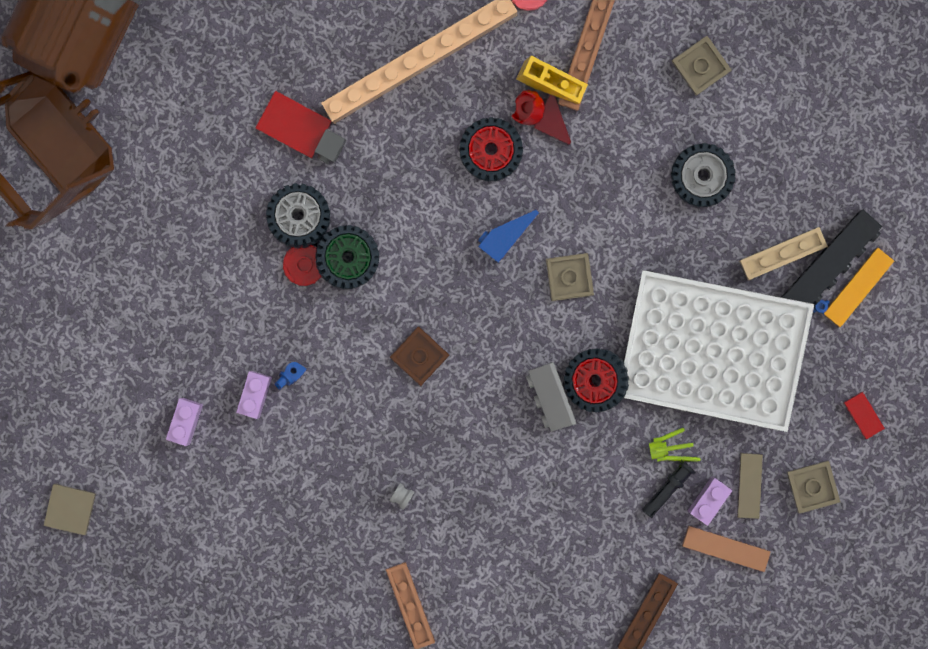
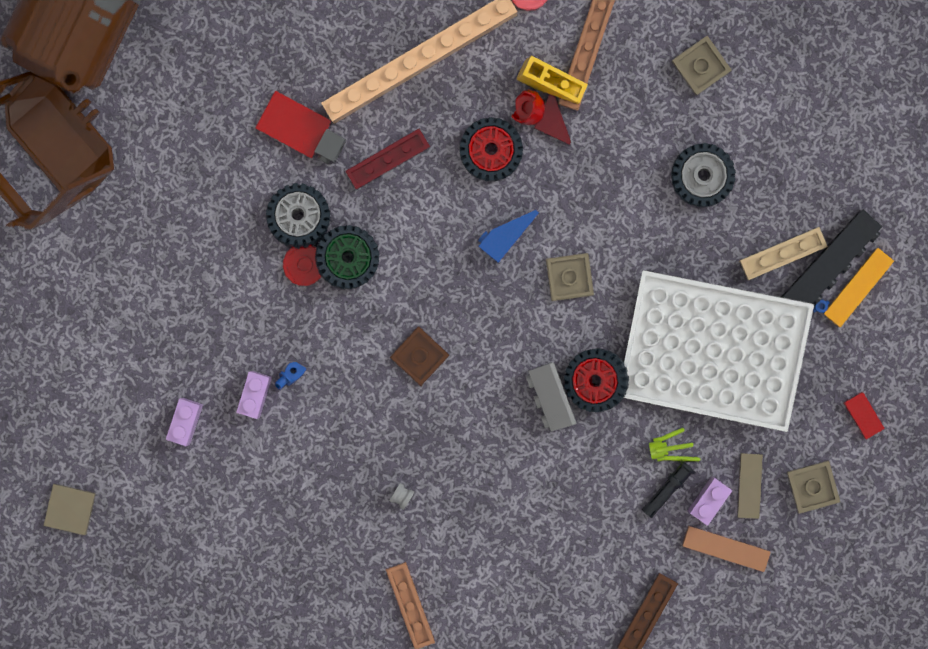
(387, 159): none -> dark red plate

